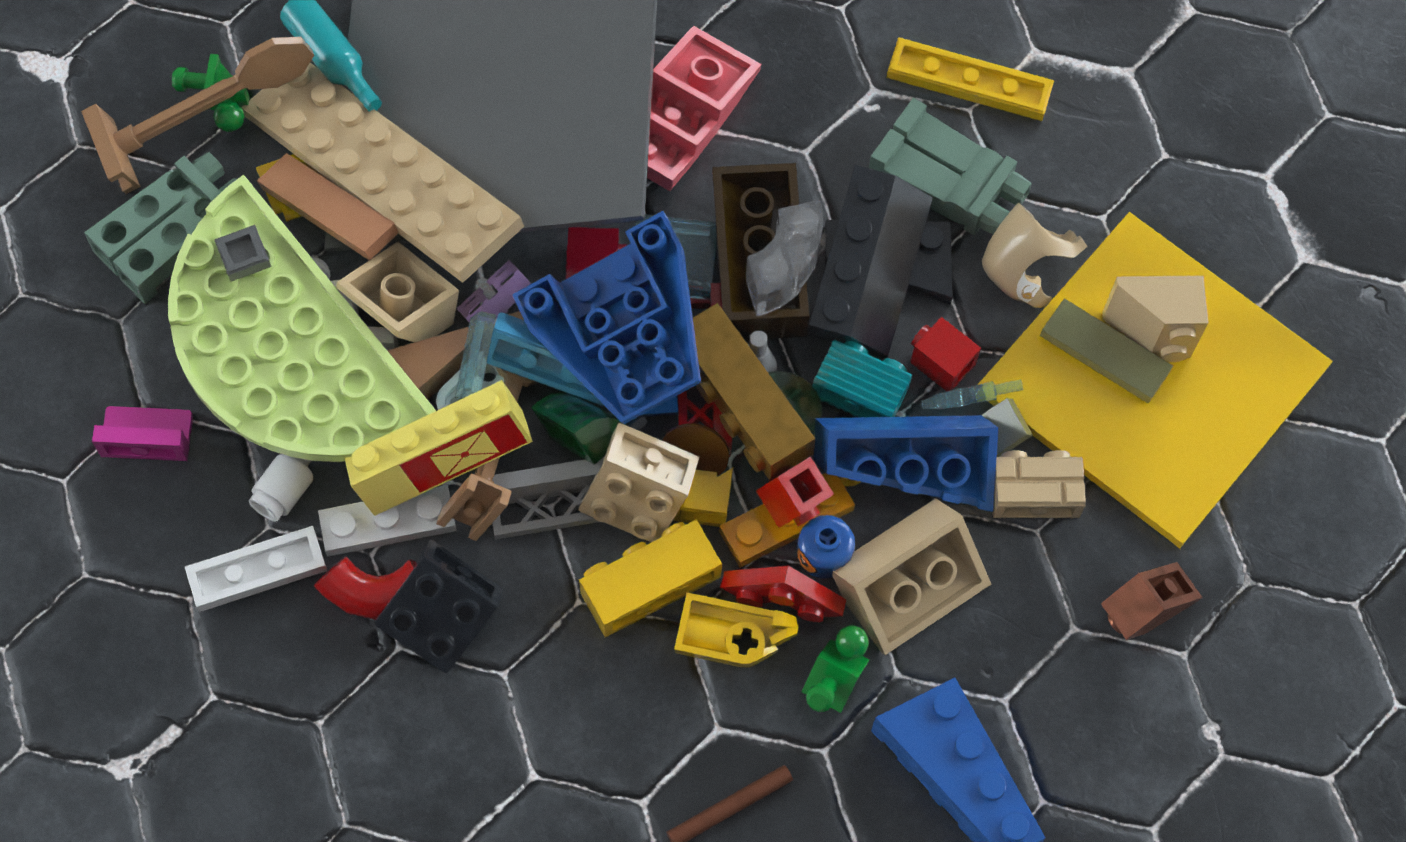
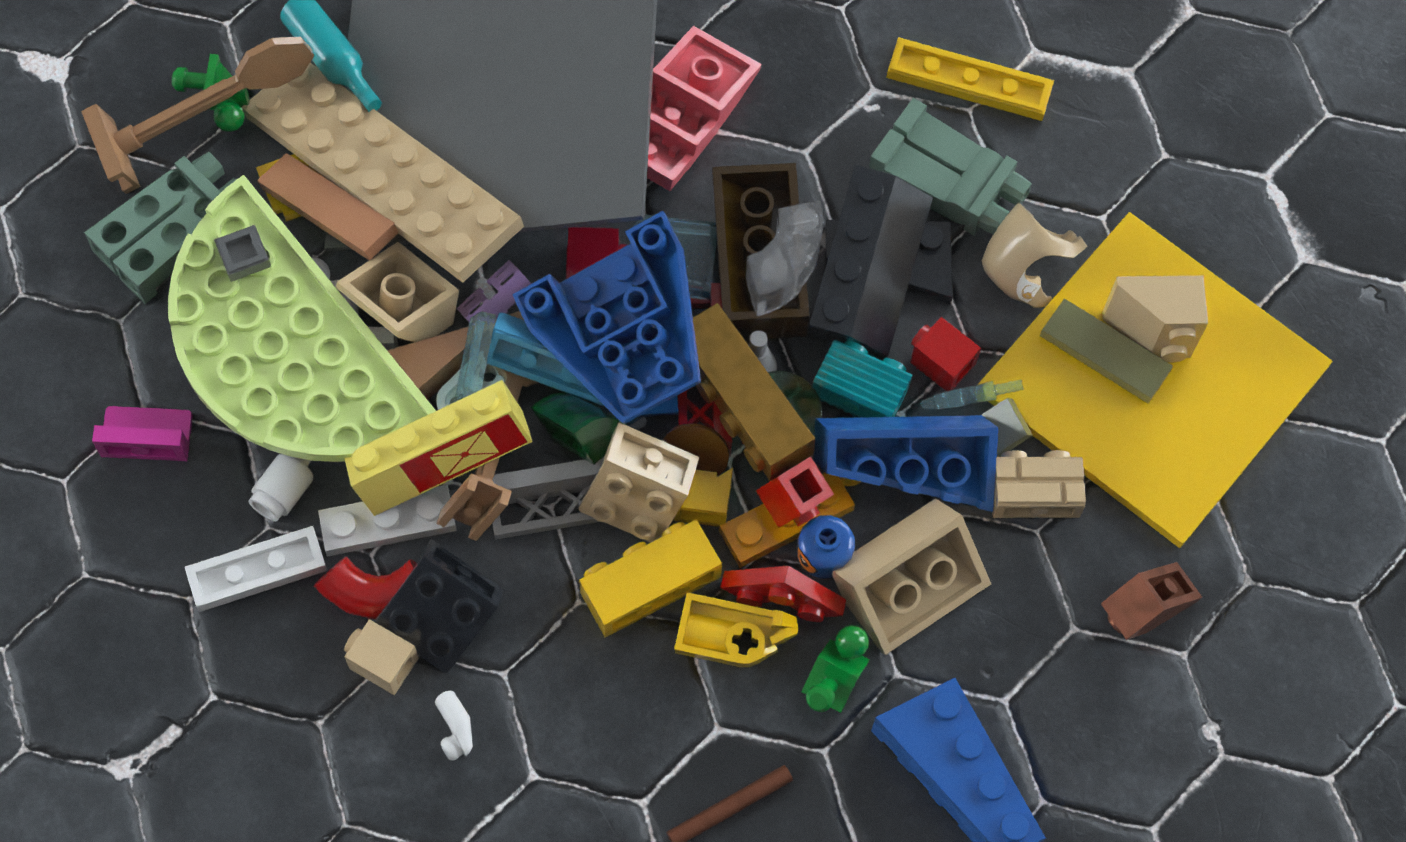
(380, 656): none -> tan brick
(459, 723): none -> white arm

